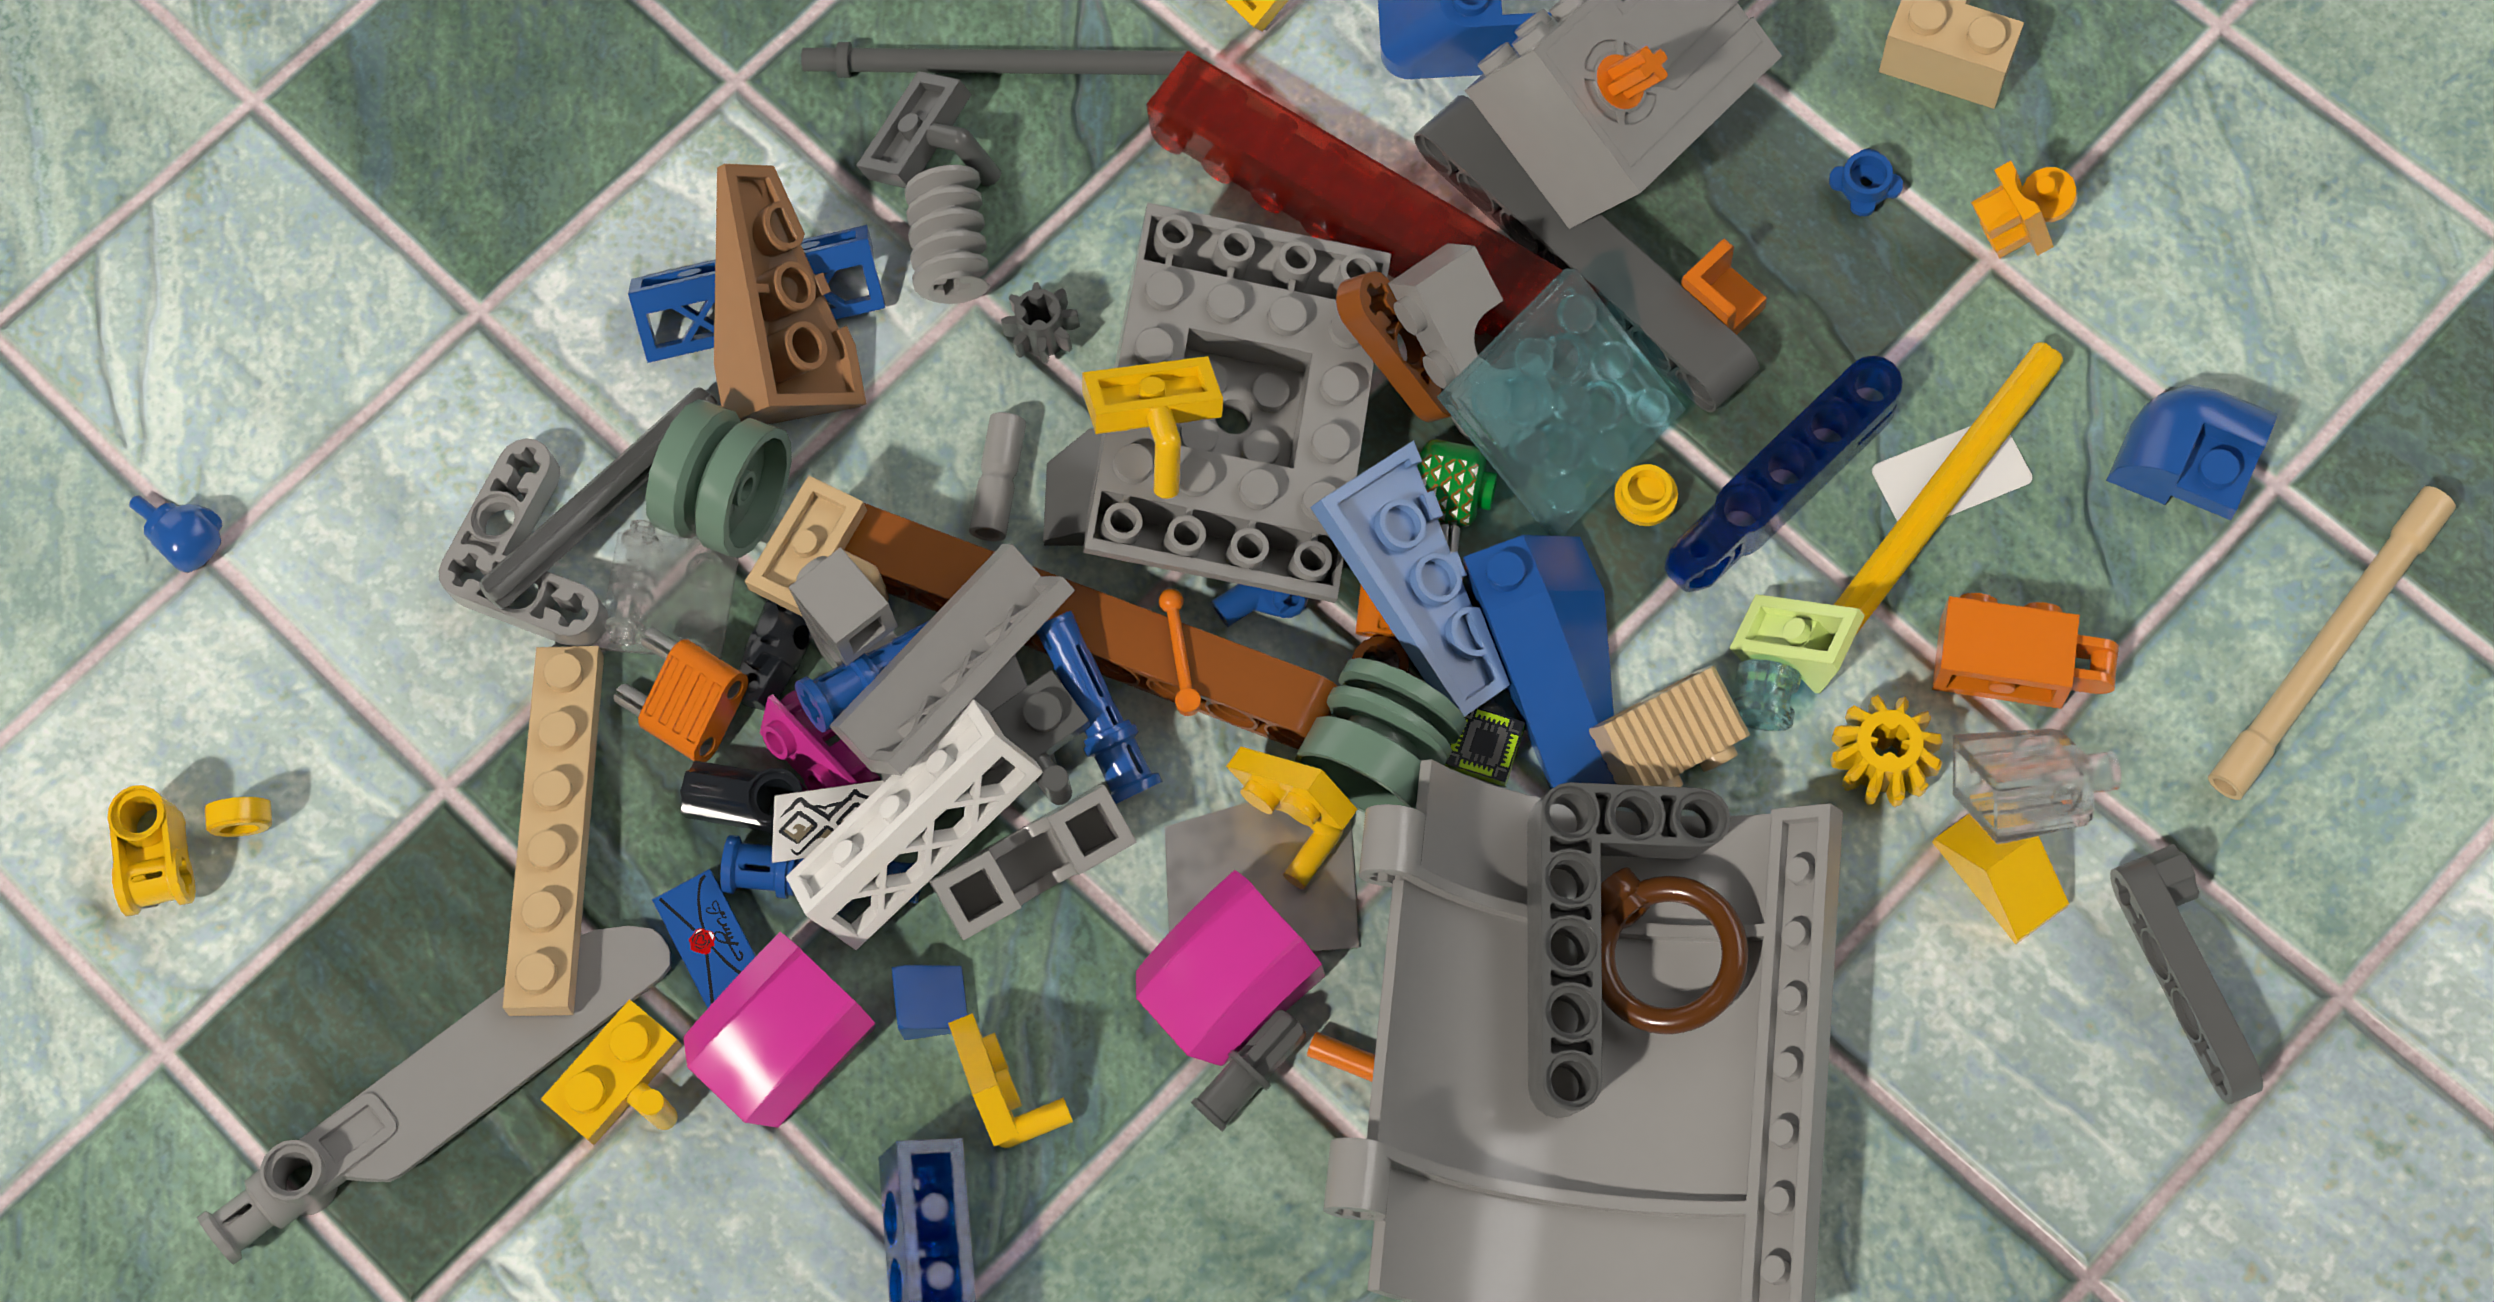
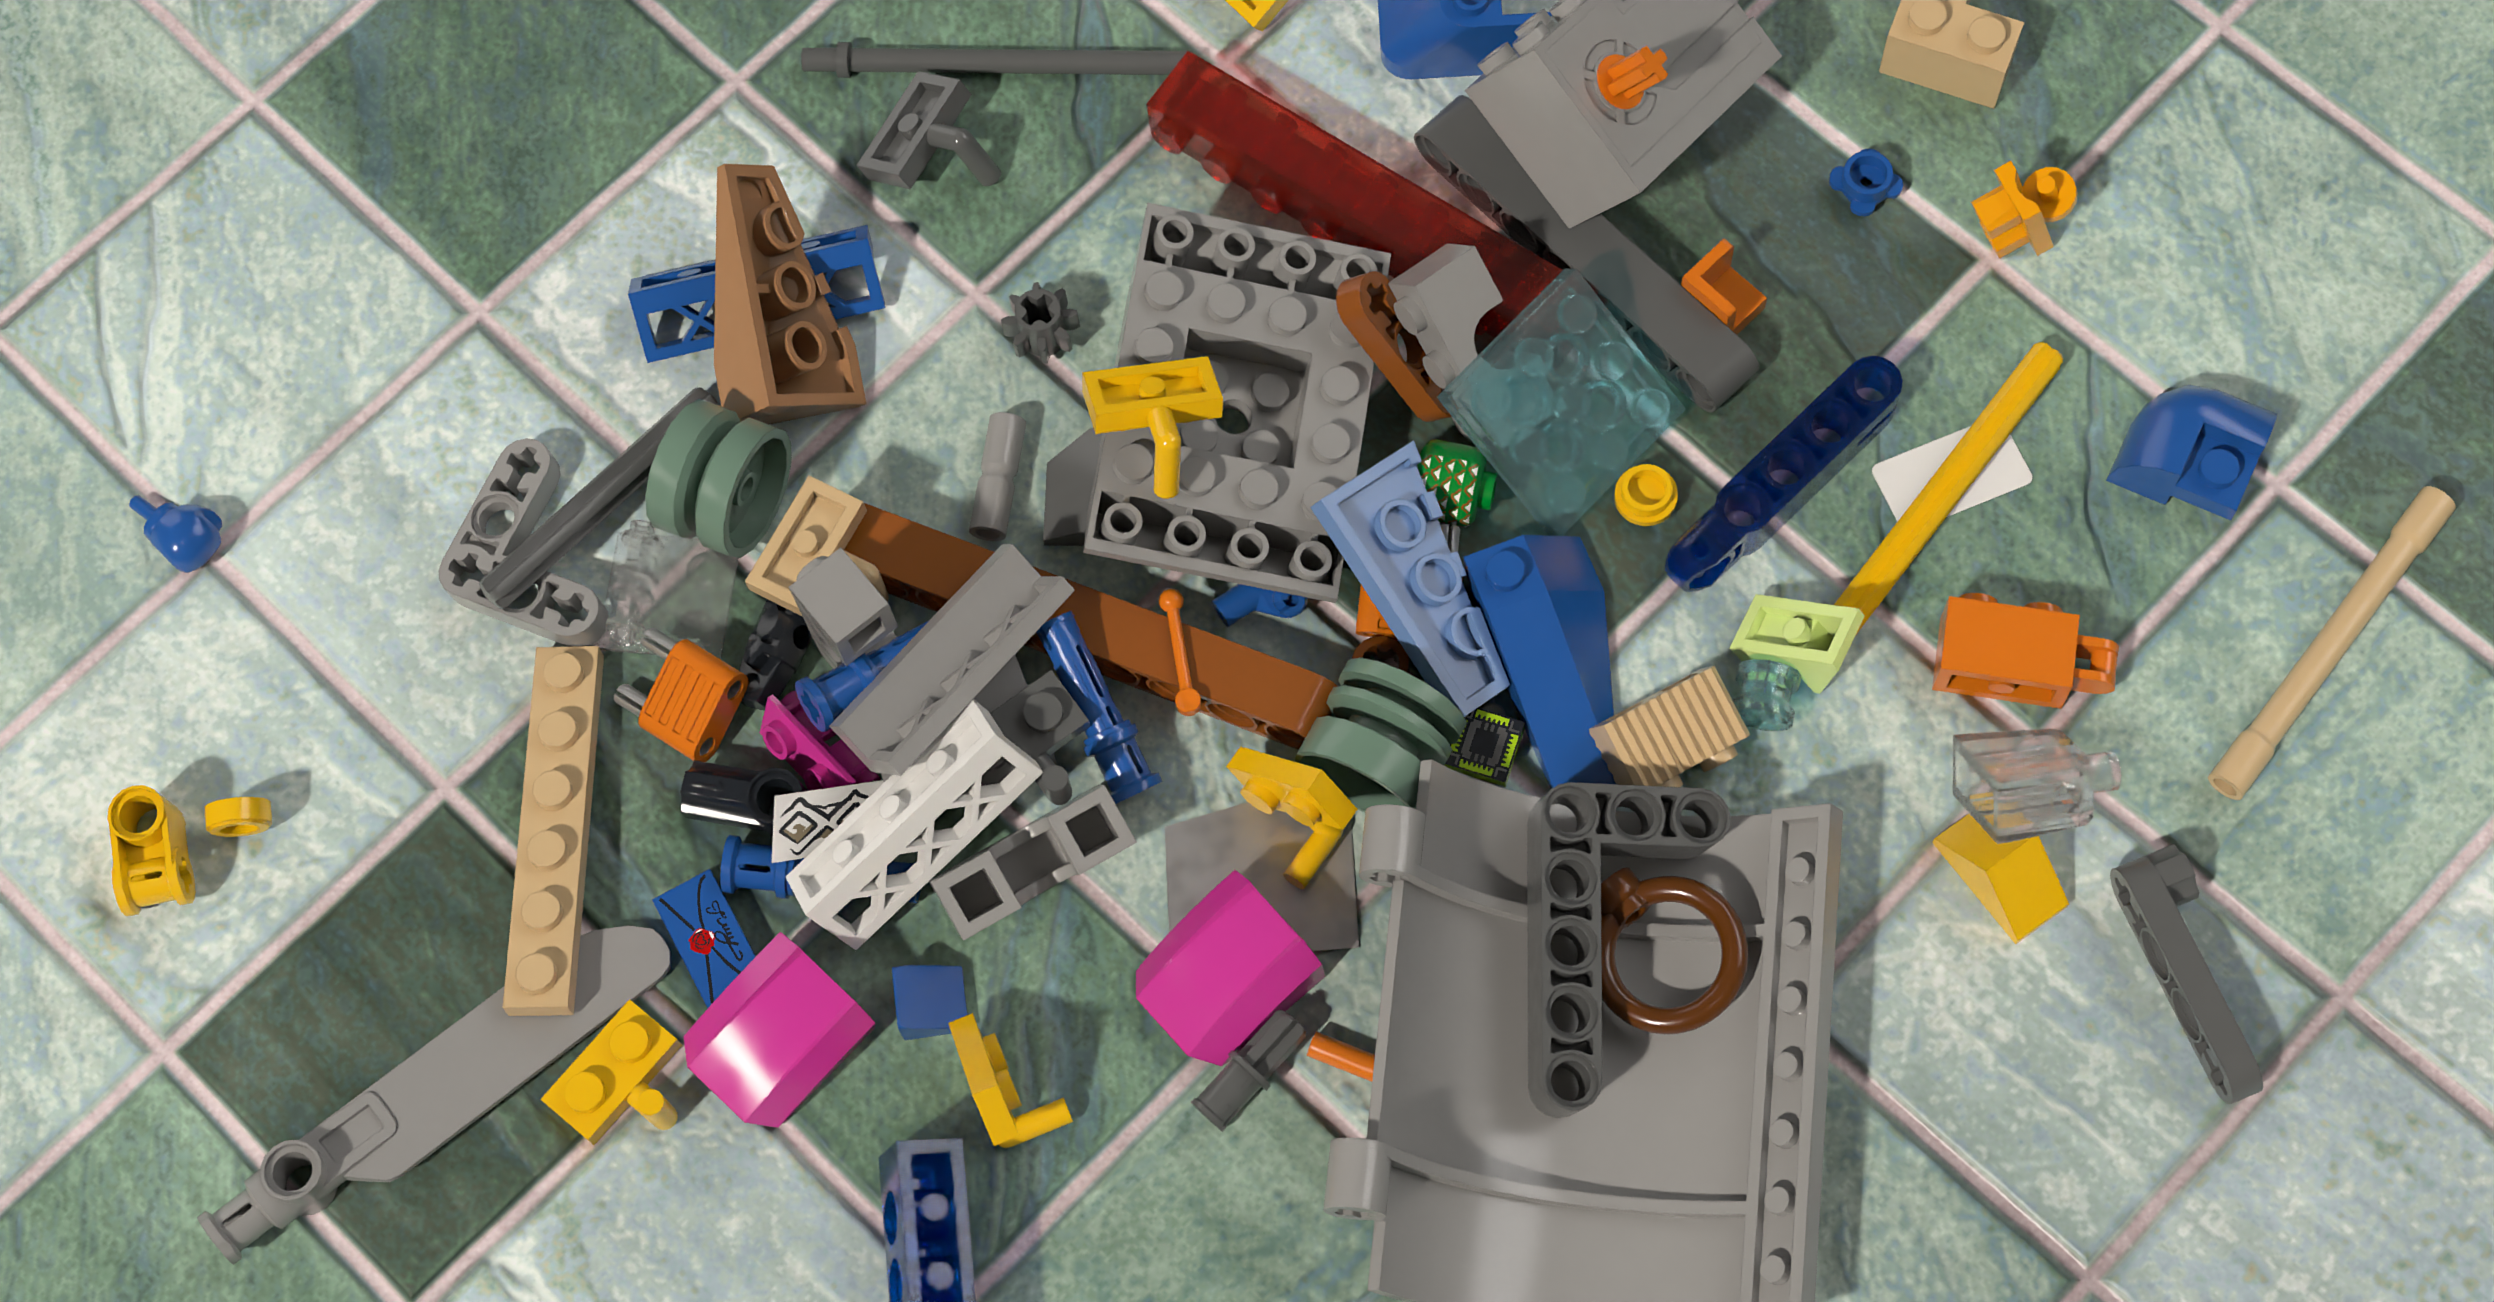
(947, 234): light grey piece -> none
(1886, 772): yellow gear -> none

